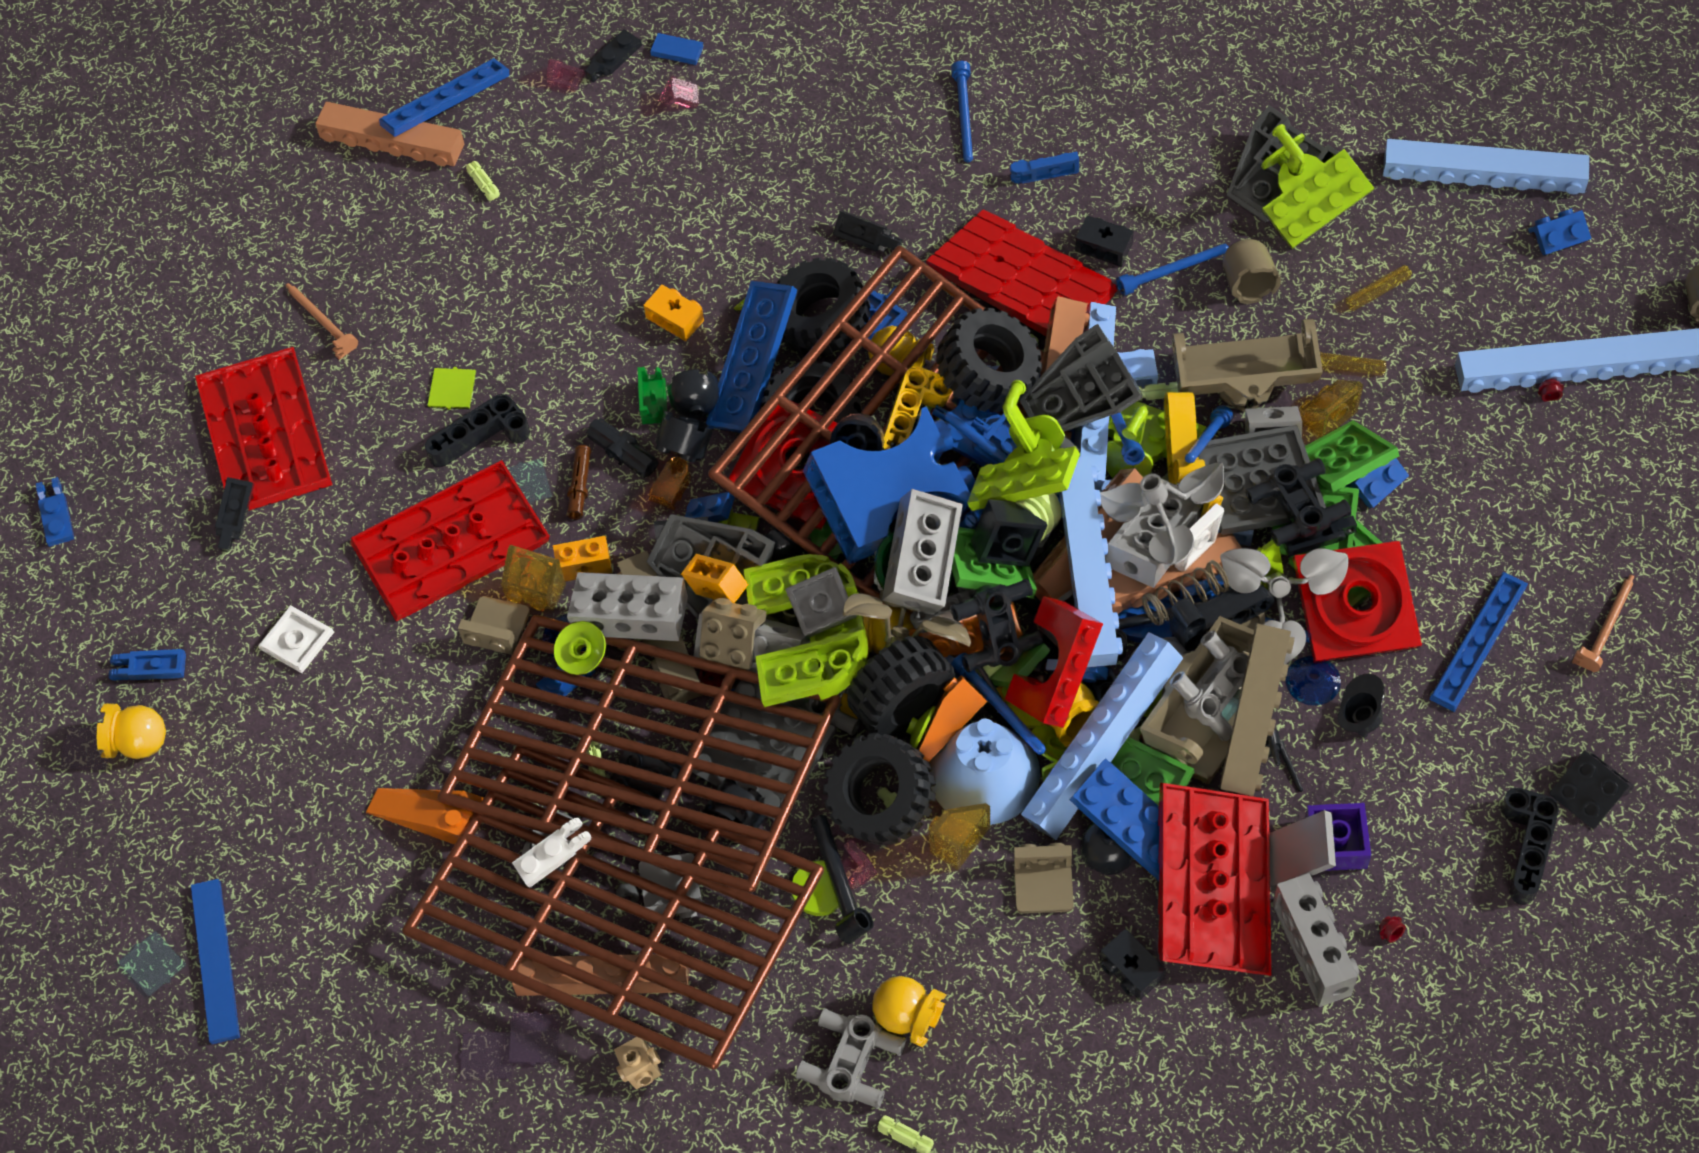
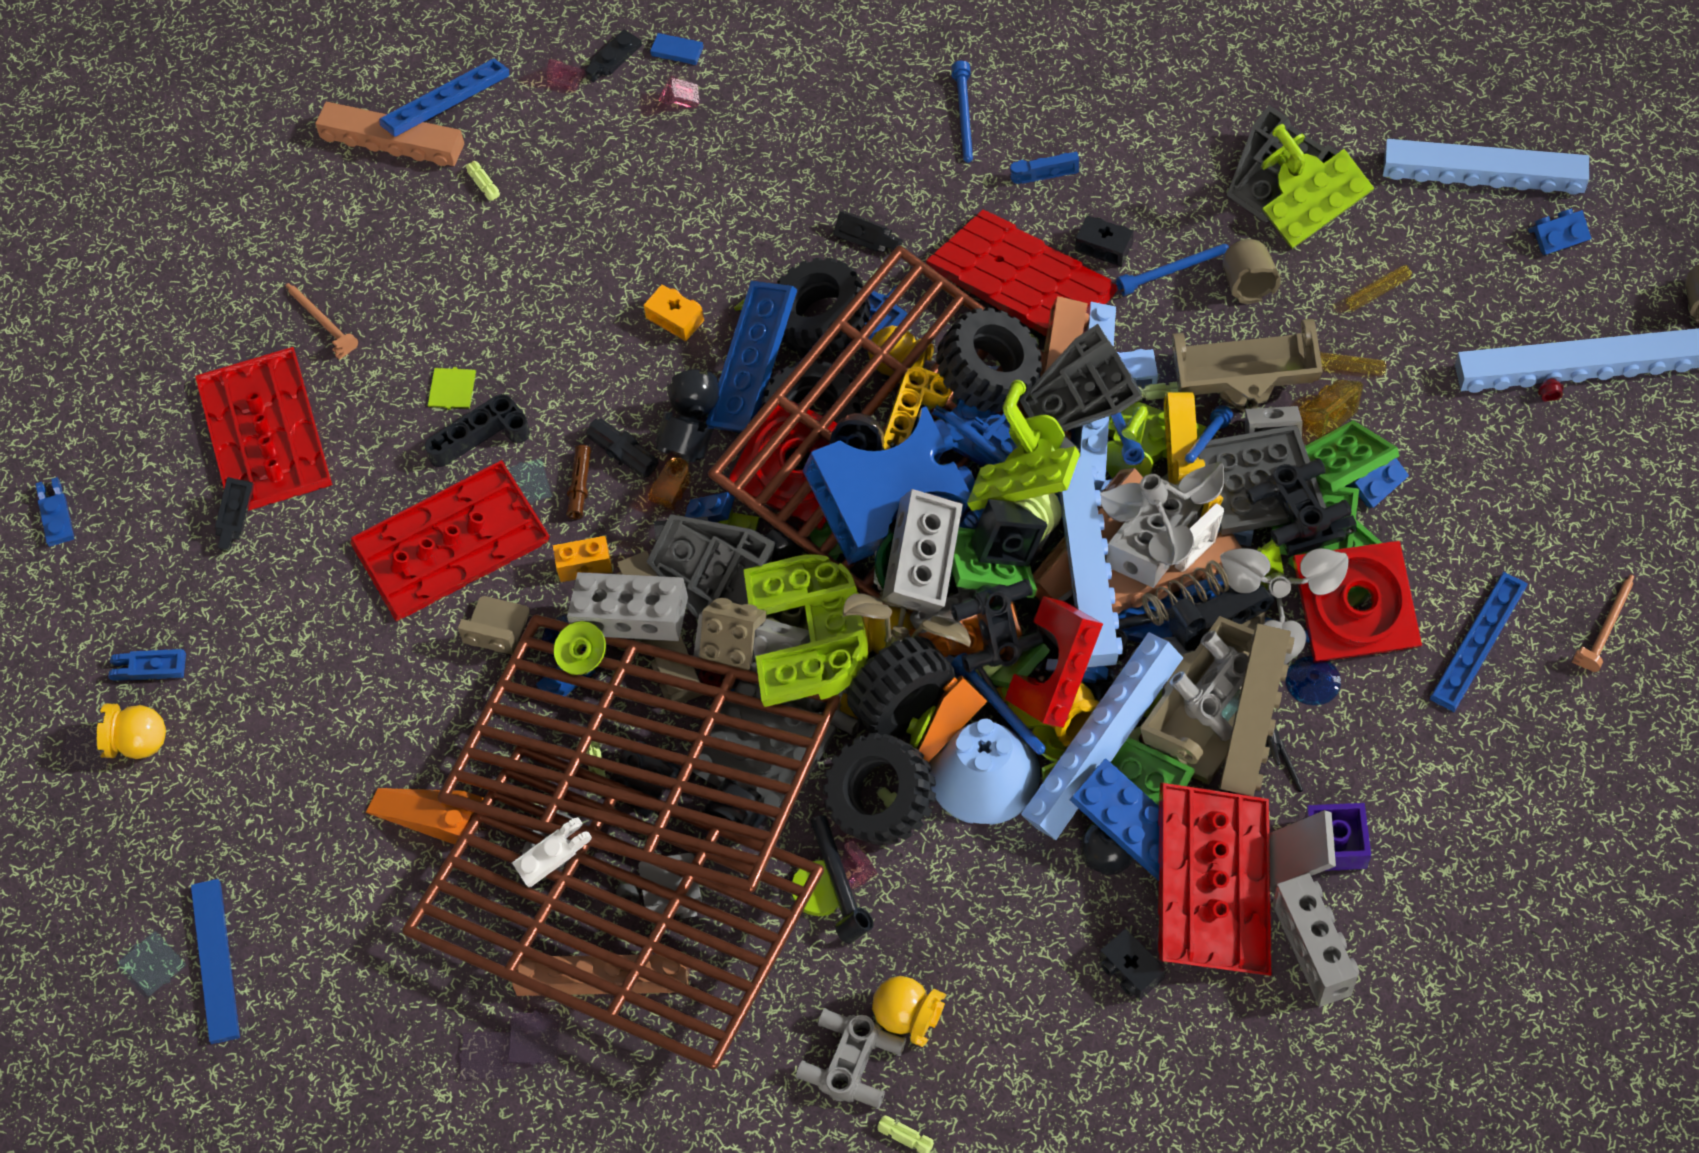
(296, 639): white tile -> none
(532, 579): clear yellow slope -> none
(637, 1062): tan brick -> none
(651, 395): green hinge -> none
(714, 578): light orange brick -> none
(819, 602): flat silver tile -> none
(958, 833): clear yellow slope -> none
(1043, 878): dark tan bracket -> none
(1362, 705): black piece -> none
(1391, 928): dark red plate -> none
(1530, 849): black beam -> none
(1590, 788): black bracket -> none

